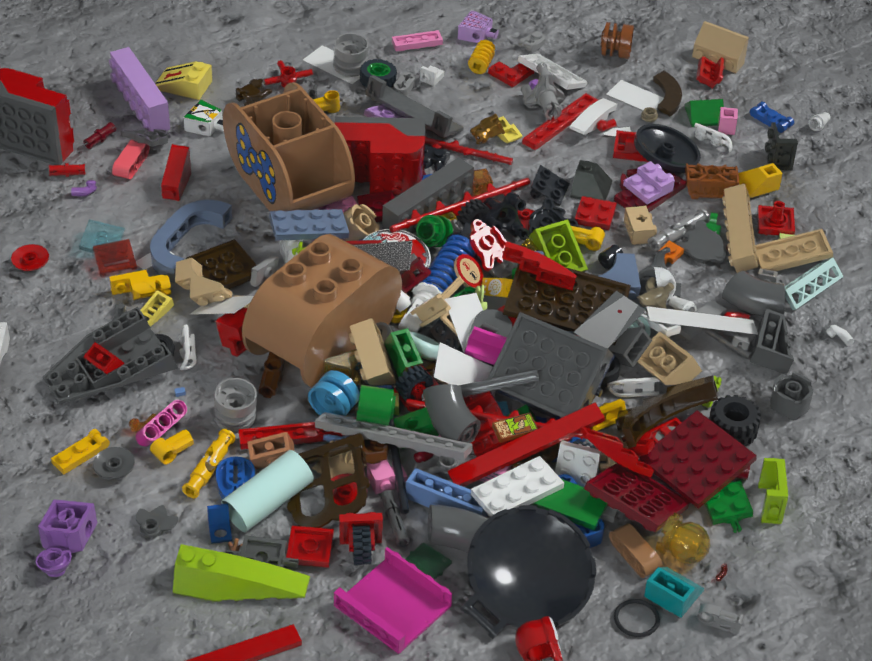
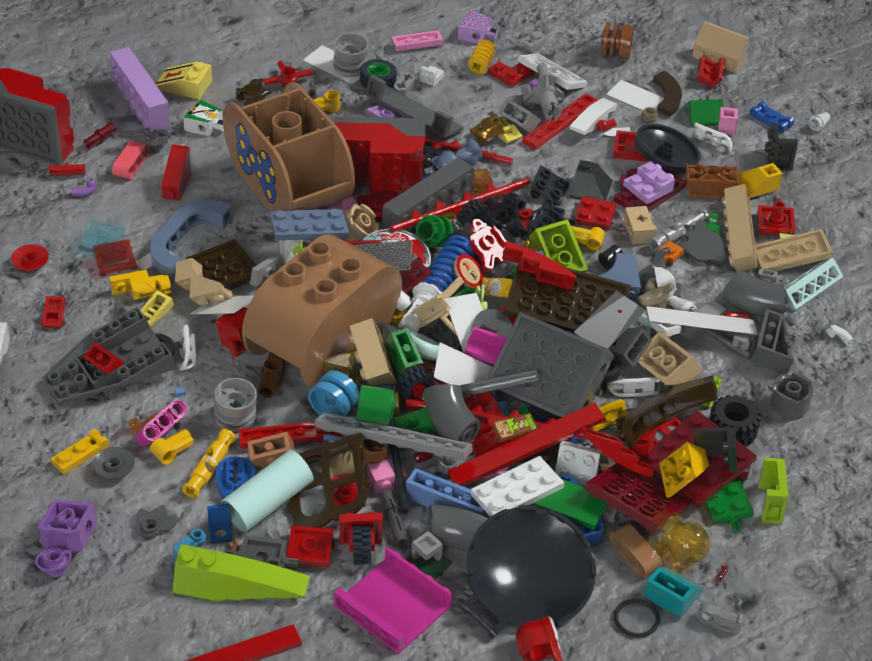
(54, 312): none -> red slope
(195, 539): none -> dark azure plate
(427, 546): none -> light grey panel
(469, 153): none -> sand blue animal
(519, 115): none -> light grey brick
(682, 467): none -> yellow slope
(718, 443): none -> pearl dark grey bracket

